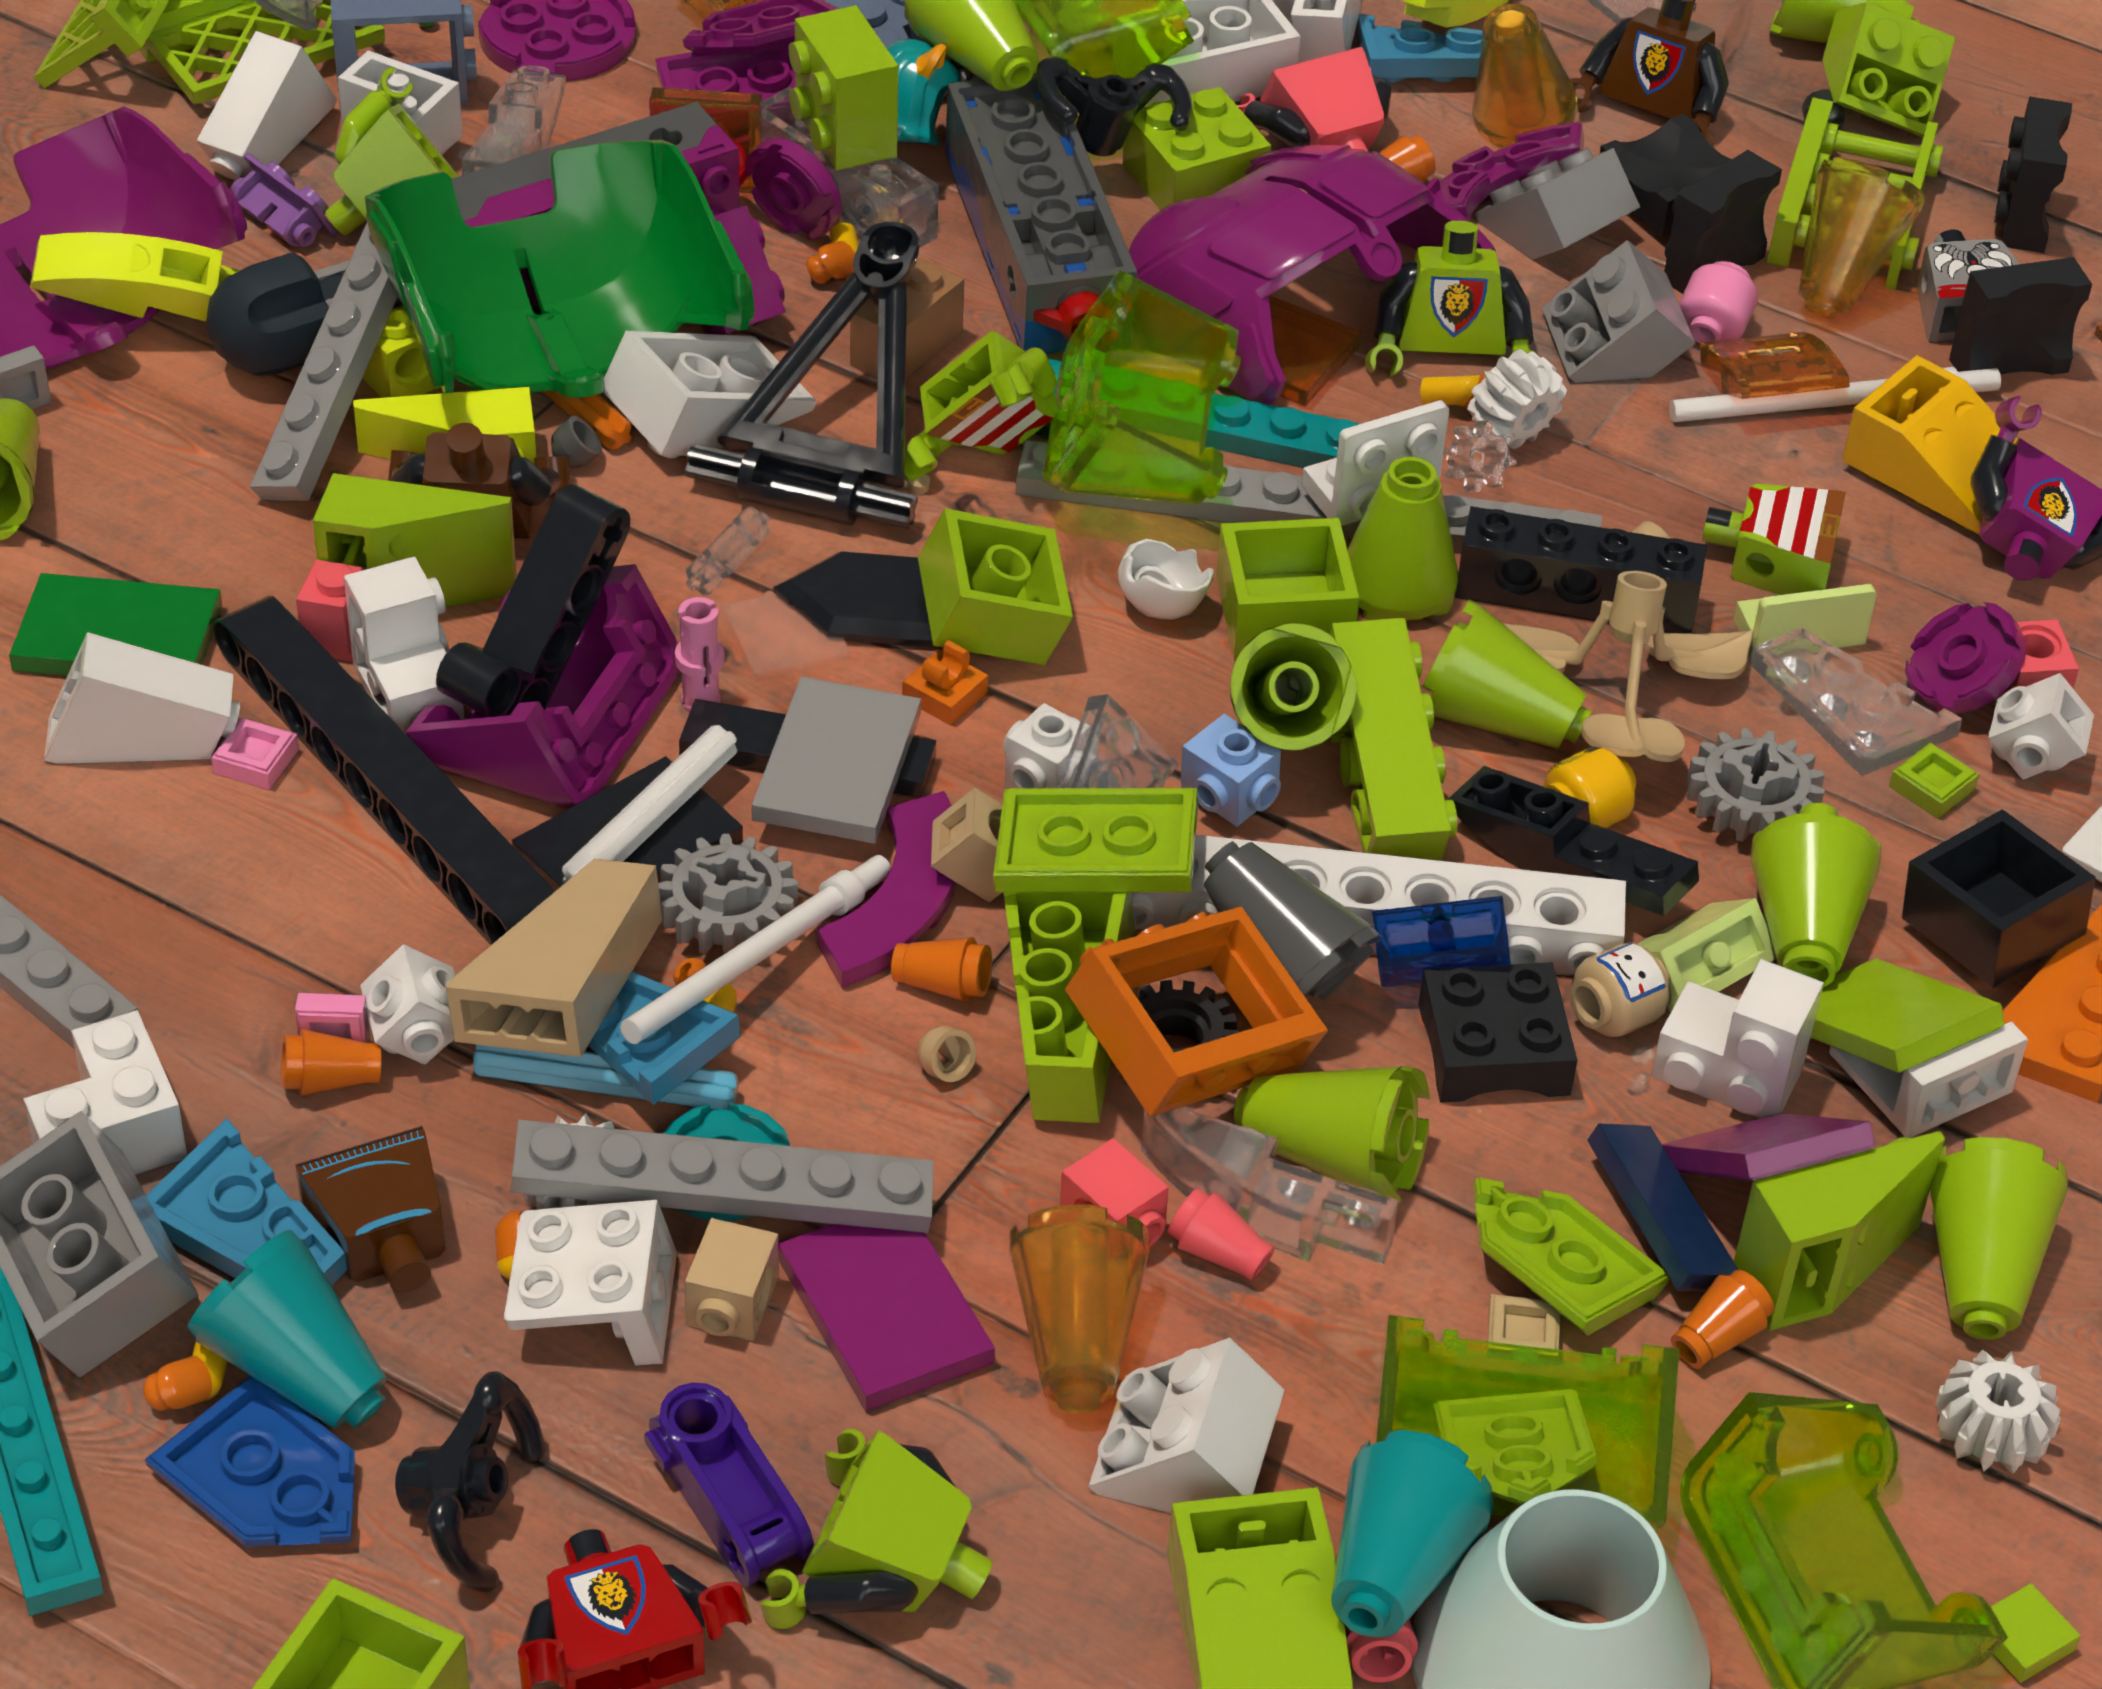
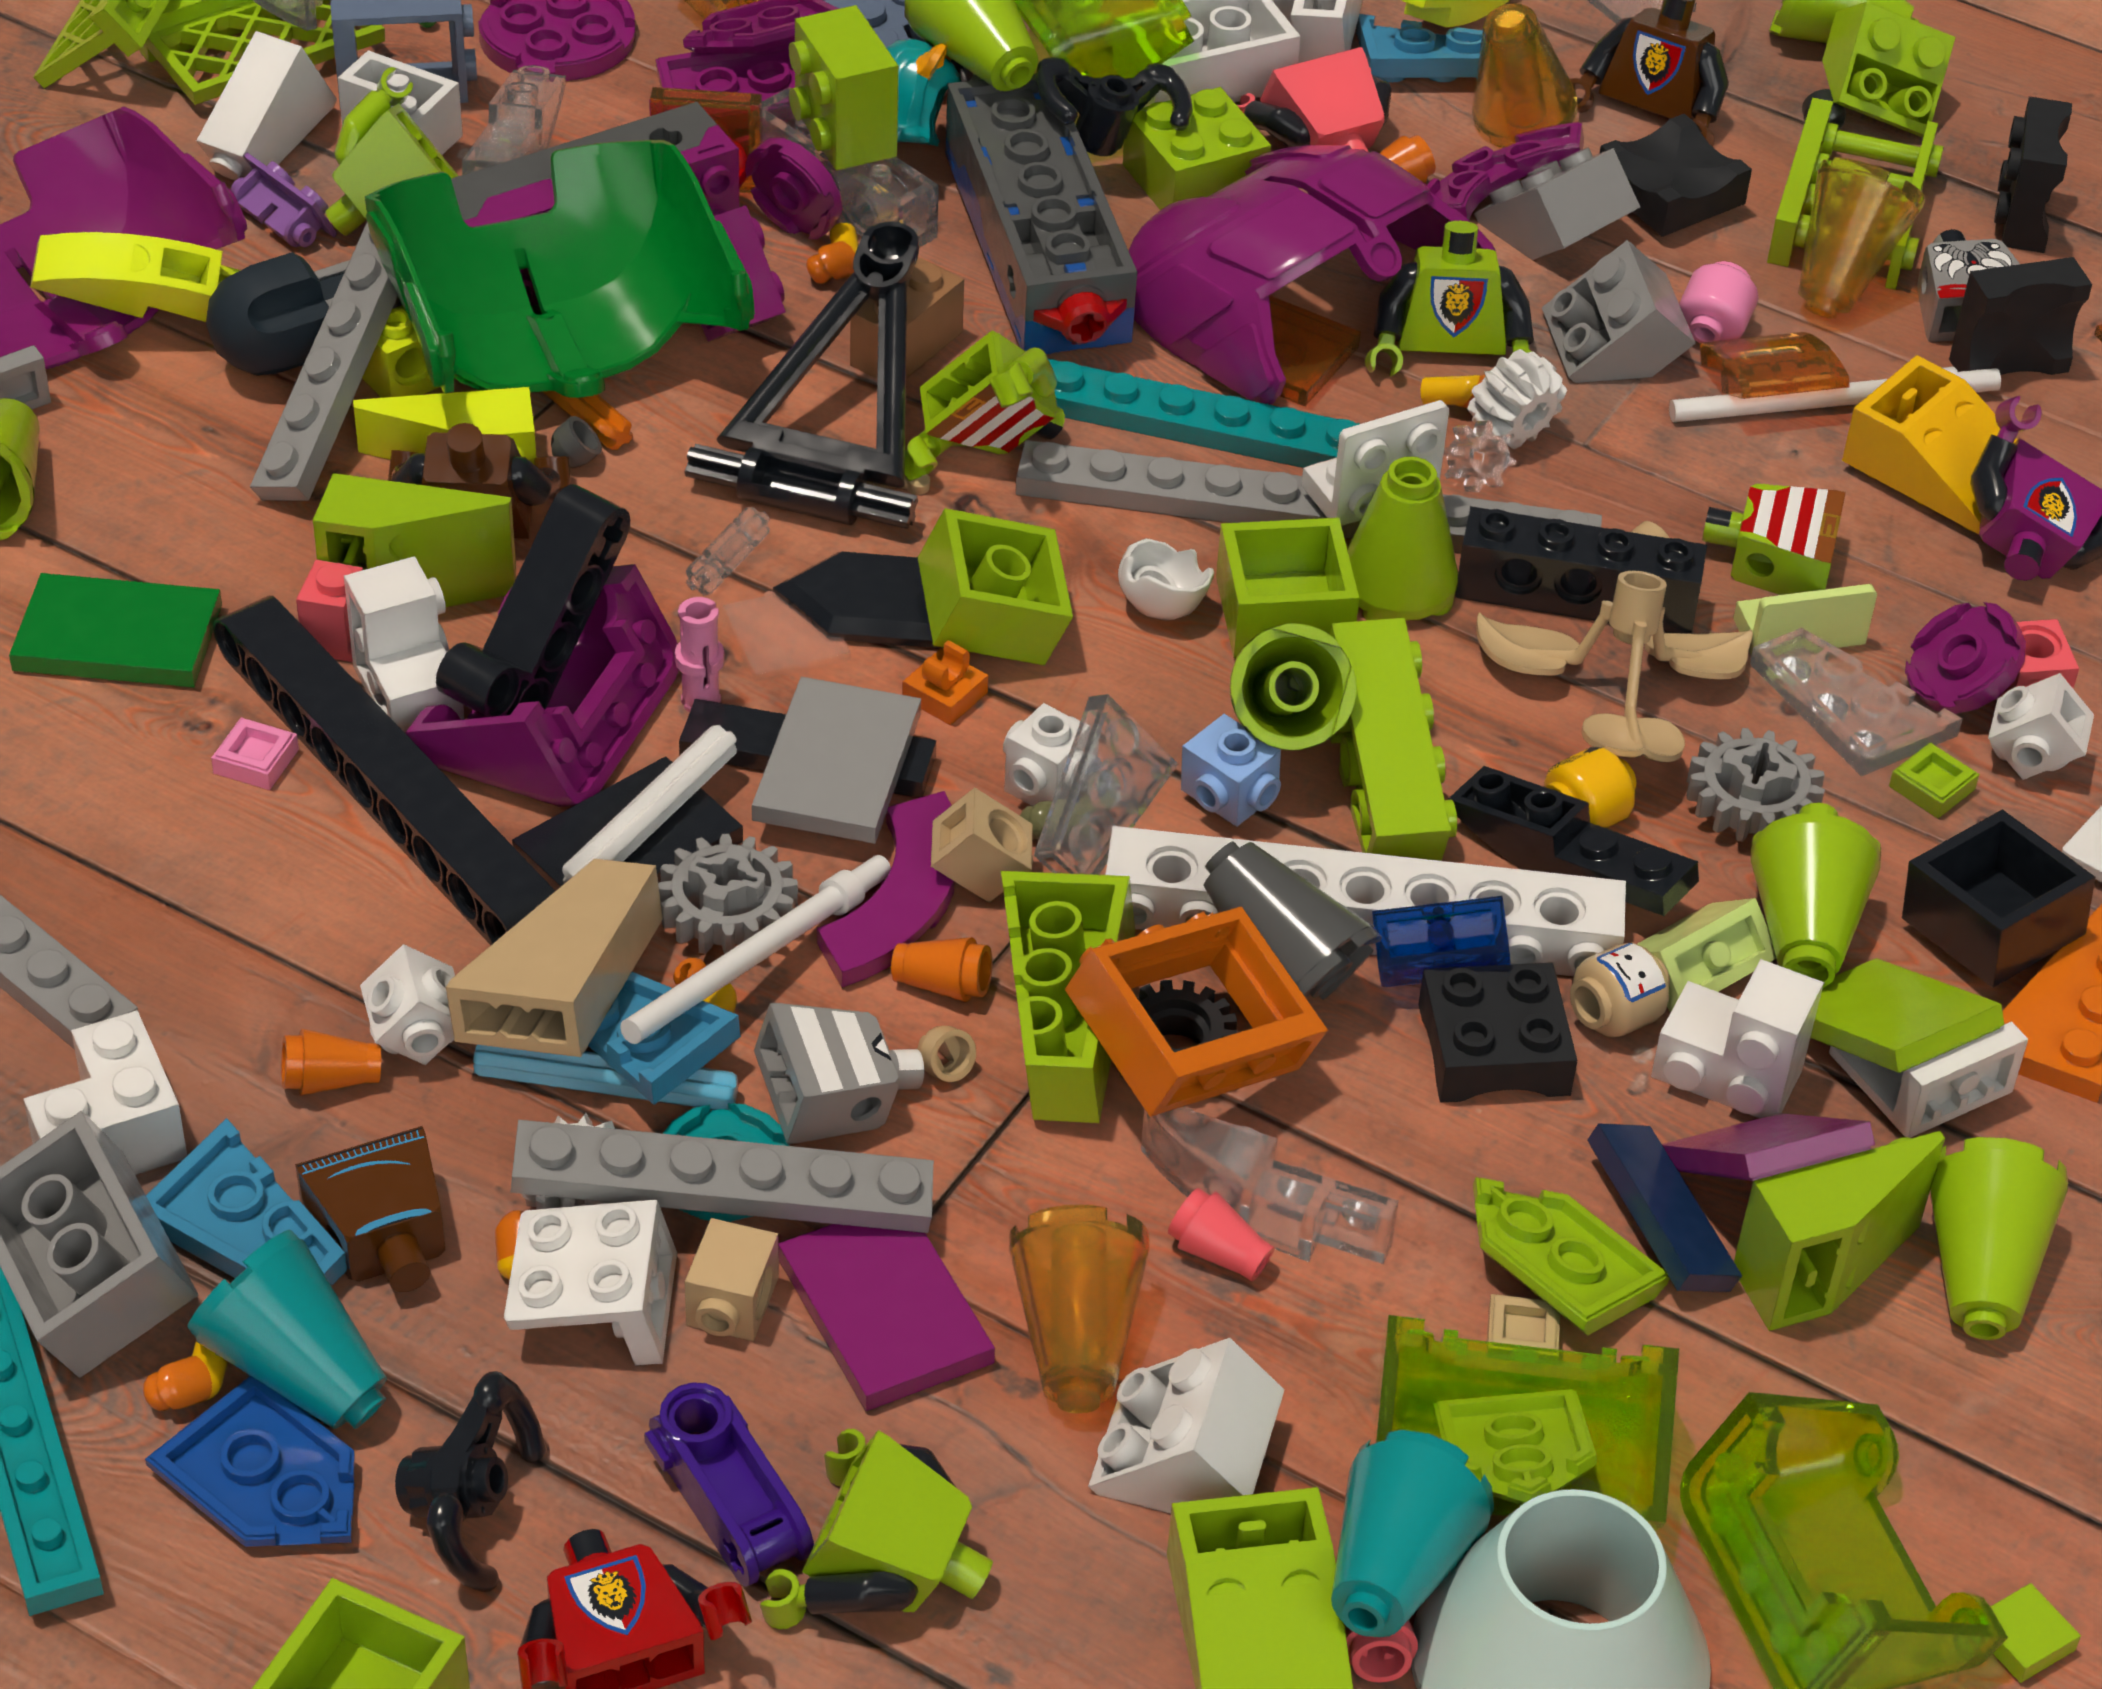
(138, 707): white slope -> none
(333, 1015): bright pink tile -> none
(691, 386): white slope -> none
(831, 1070): none -> light grey torso
(1096, 840): lime tile -> none
(1121, 1184): coral brick -> none
(1140, 398): clear neon green windscreen -> none
(1344, 1123): lime cone -> none
(1503, 685): lime cone -> none
(1721, 218): black brick -> none
(1723, 1318): orange cone -> none
(1997, 1411): white gear -> none

